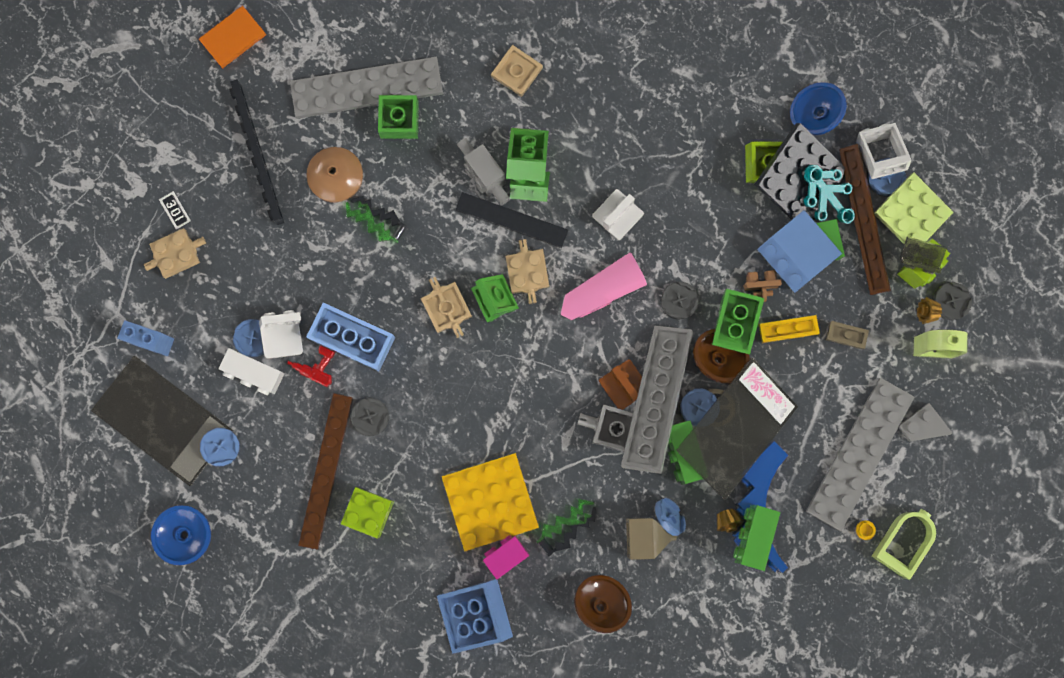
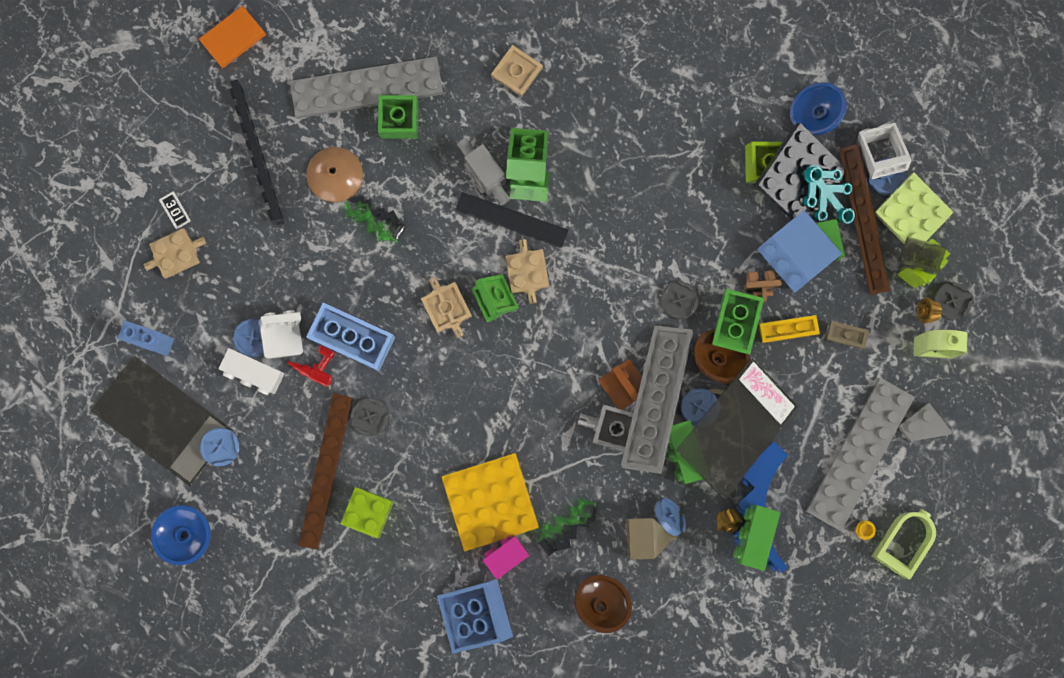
(600, 290): bright pink panel -> none
(618, 214): white bracket -> none

